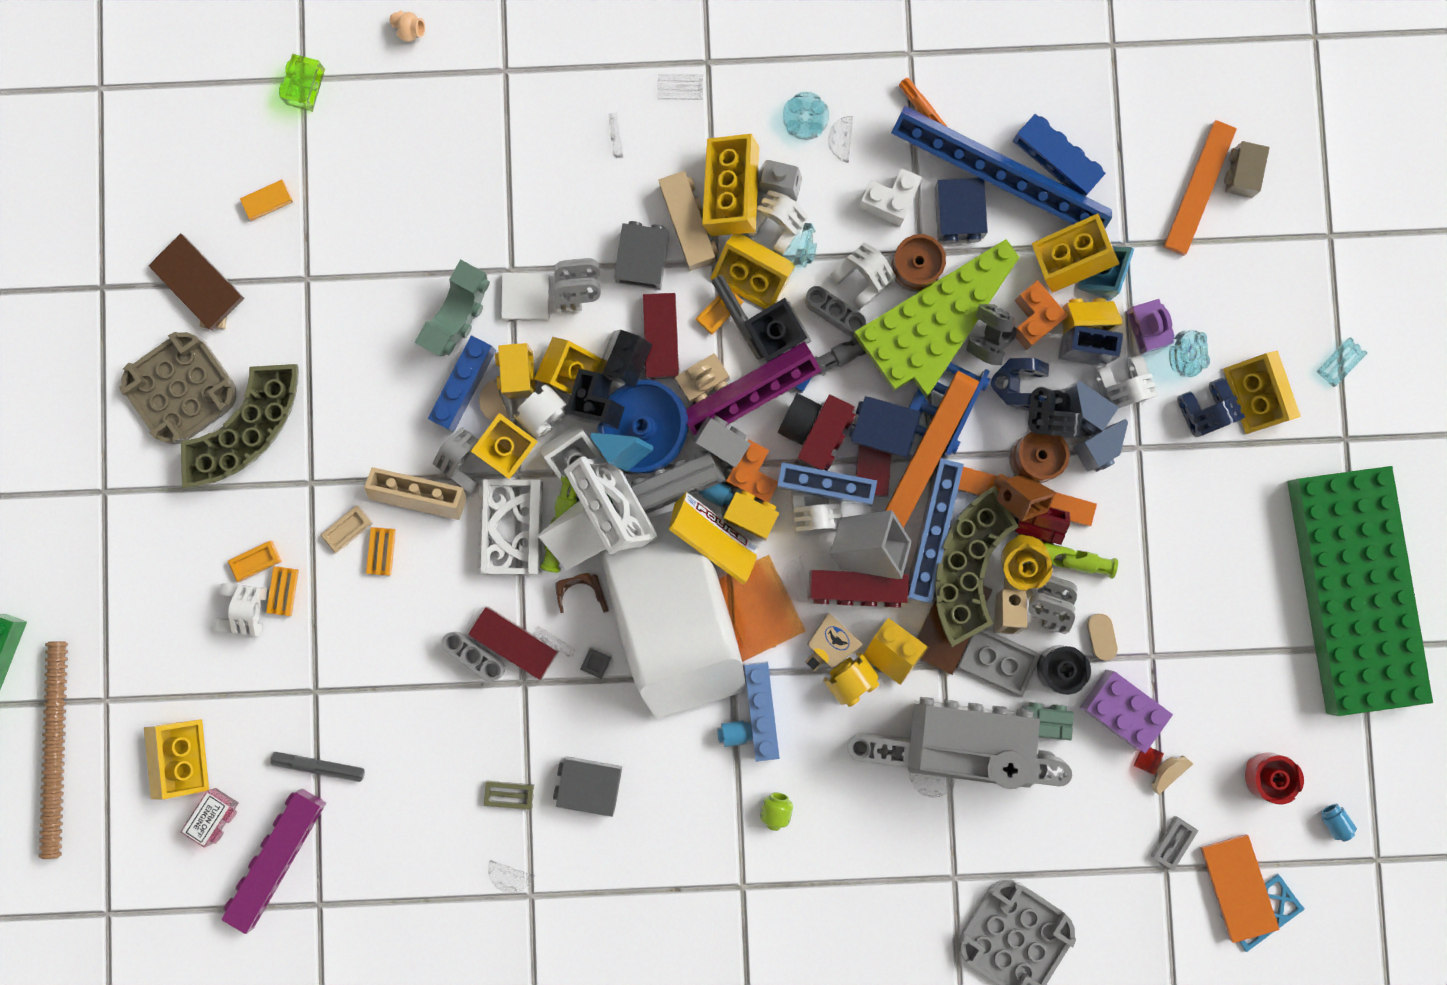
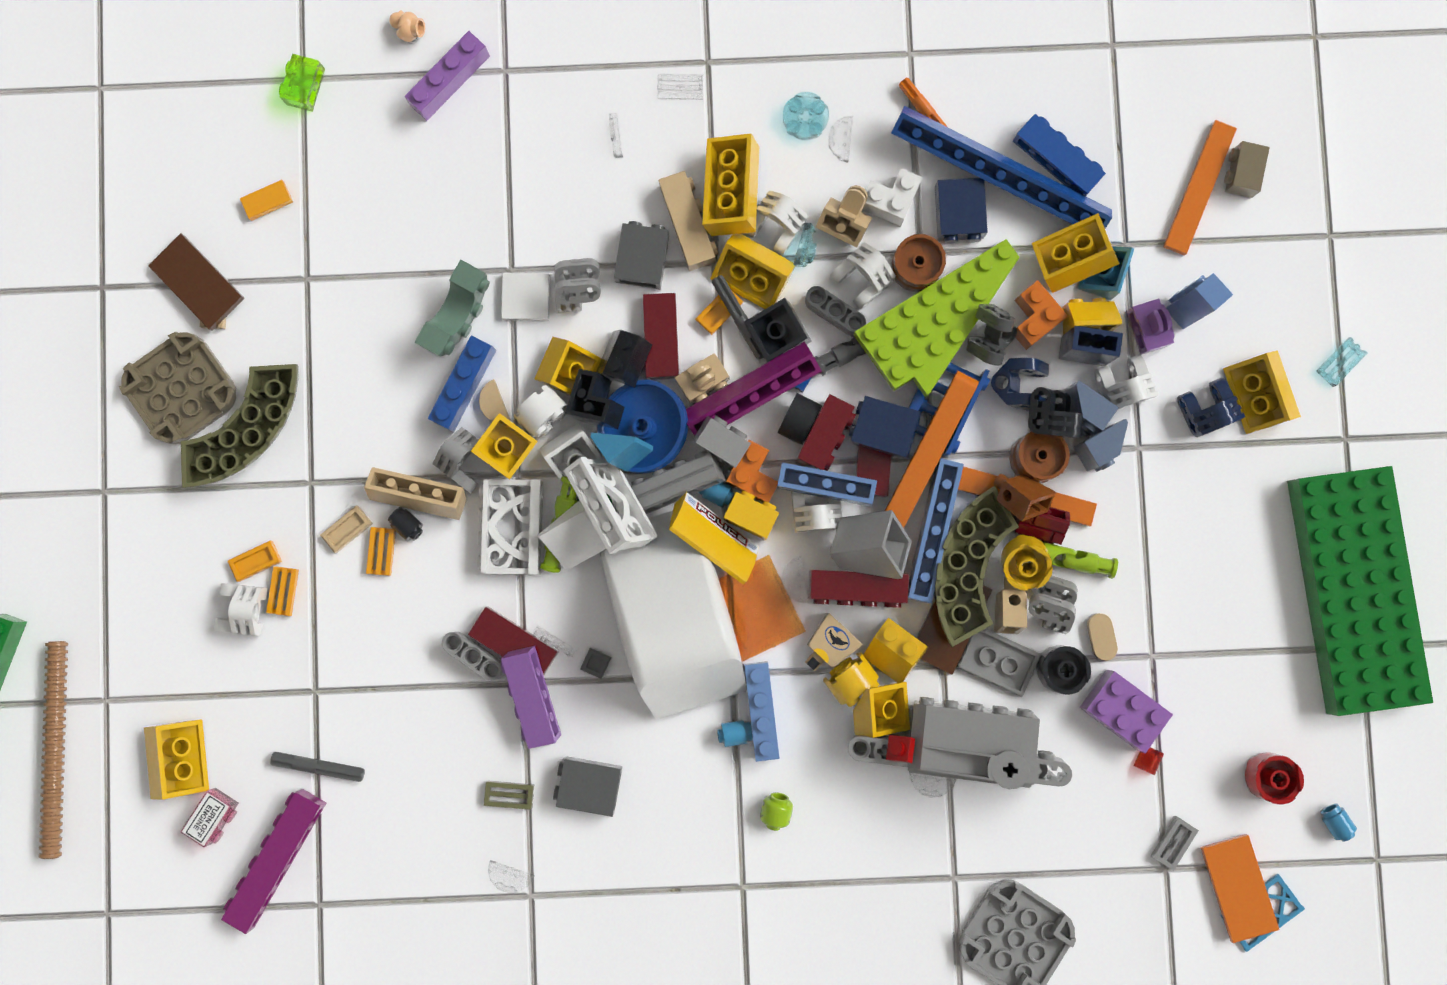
(405, 524): none -> black brick
(447, 75): none -> medium lavender brick
(516, 370): yellow brick -> none
(530, 697): none -> medium lavender brick
(584, 578): reddish brown helmet -> none
(779, 178): light grey torso -> none
(846, 218): none -> tan brick
(882, 711): none -> yellow slope
(900, 749): none -> red plate
(1054, 722): sand green brick -> none
(1169, 772): tan tile -> none
(1196, 344): clear light blue plate -> none
(1198, 300): none -> medium blue brick

